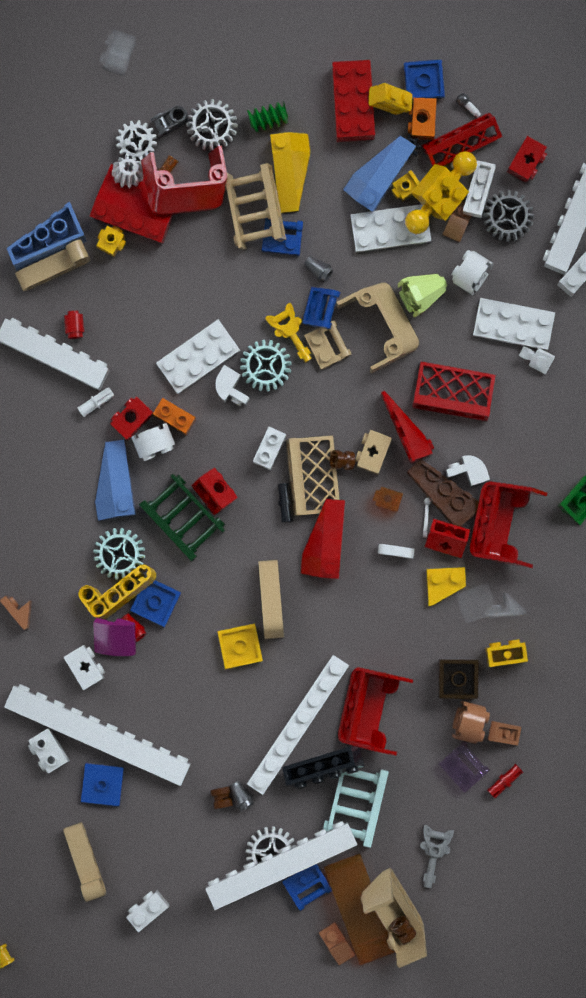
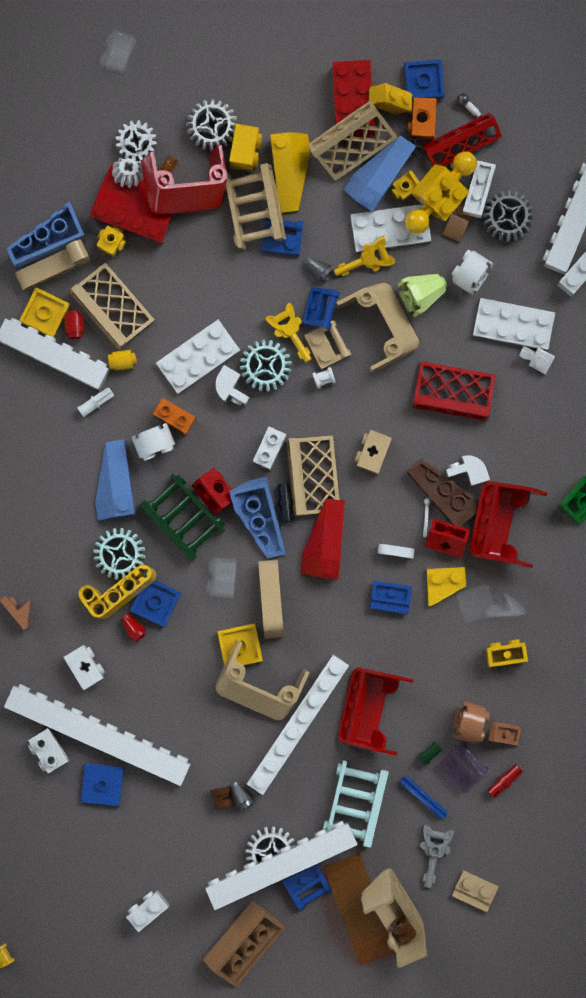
(44, 312): none -> yellow plate
(85, 862): tan beam -> none
(99, 317): none -> tan fence
(114, 637): magenta slope -> none
(122, 360): none -> yellow brick
(128, 429): red brick -> none
(168, 120): flat silver piece -> none
(223, 577): none -> clear brick
(232, 687): none -> tan windscreen
(244, 148): none -> yellow brick
(244, 944): none -> medium nougat slope
(257, 510): none -> medium blue wedge
(268, 116): green piece -> none
(323, 766): black brick -> none
(324, 378): none -> white bush
(336, 943): nougat slope -> none
(342, 460): reddish brown wheel -> none
(347, 127): none -> tan fence
(368, 258): none -> yellow piece
(390, 597): none -> blue plate
(395, 501): clear orange brick -> none
(411, 437): red wedge -> none
(423, 797): none -> blue axle
(429, 753): none -> dark green pin
(458, 679): dark brown brick -> none
(475, 891): none -> tan plate
(532, 149): red brick -> none

